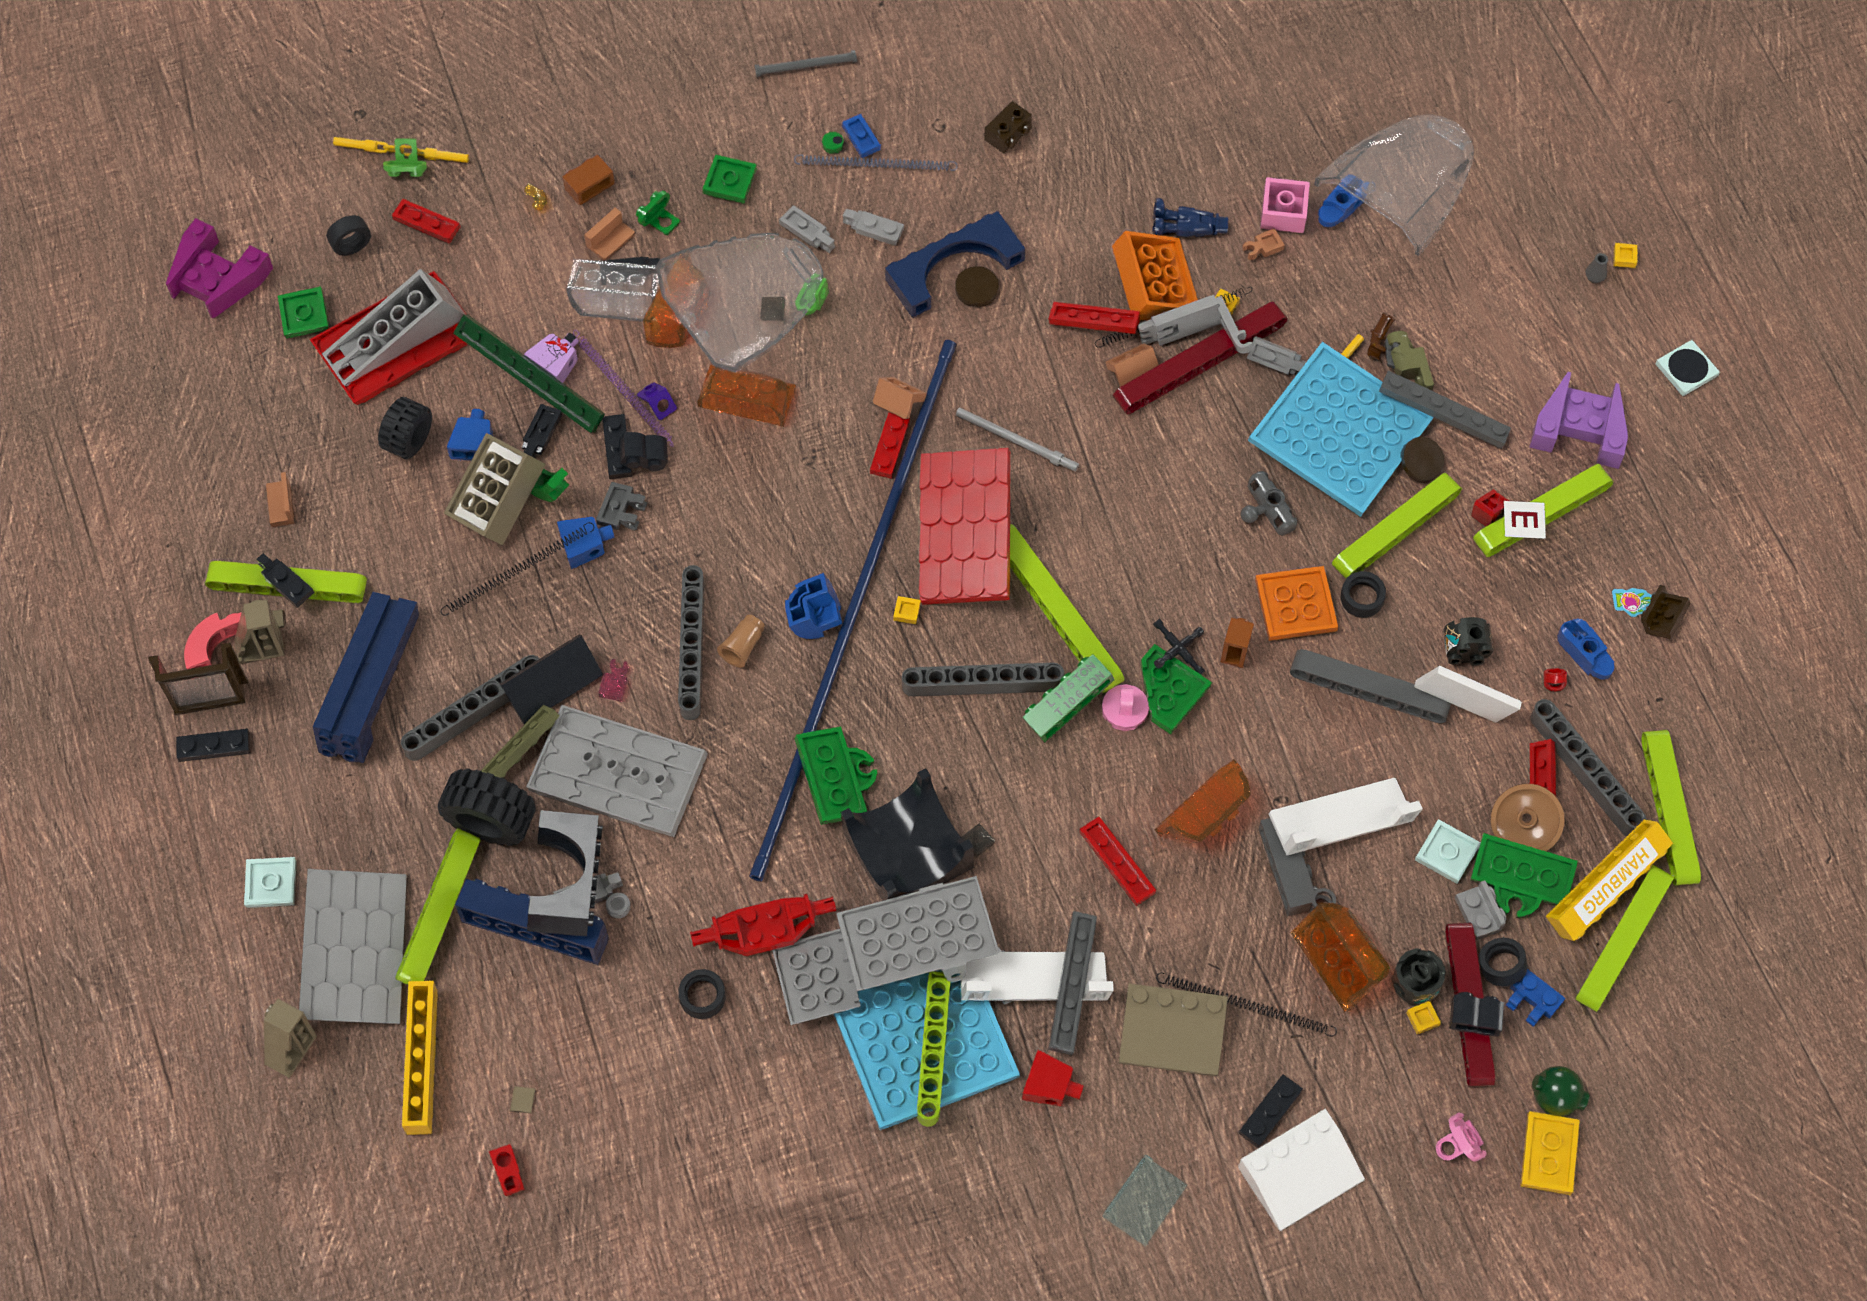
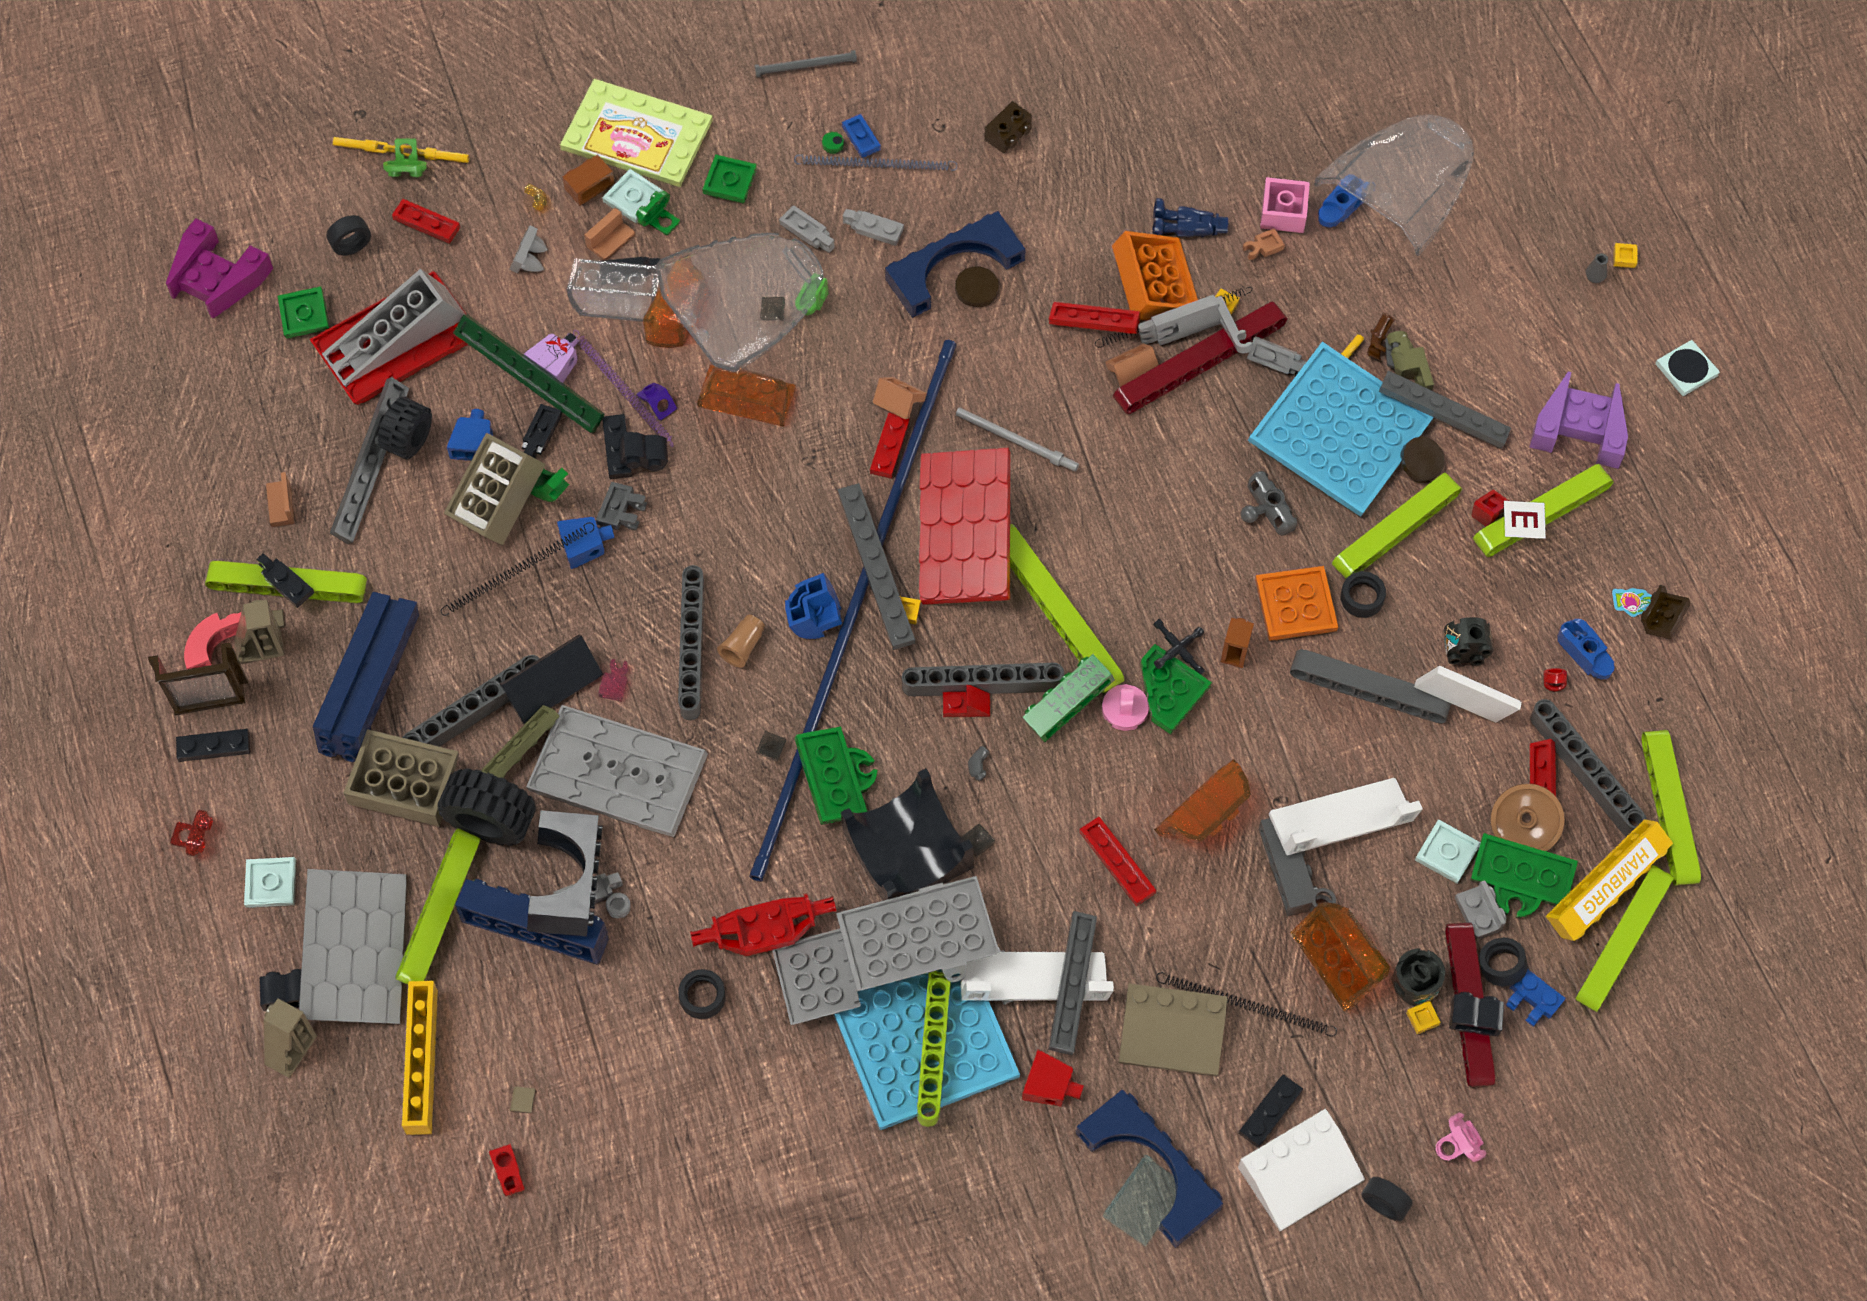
(195, 842): none -> clear red bracket
(280, 986): none -> black brick
(365, 468): none -> dark grey plate
(400, 777): none -> dark tan slope
(523, 258): none -> light grey tile
(630, 194): none -> light aqua tile
(637, 132): none -> plate
(771, 746): none -> clear smoke tile
(876, 566): none -> dark grey plate
(966, 704): none -> red slope
(975, 763): none -> dark grey arm
(1124, 1121): none -> dark blue arch
(1387, 1198): none -> black tyre
(1550, 1153): yellow plate -> none
(1559, 1091): dark green brick -> none

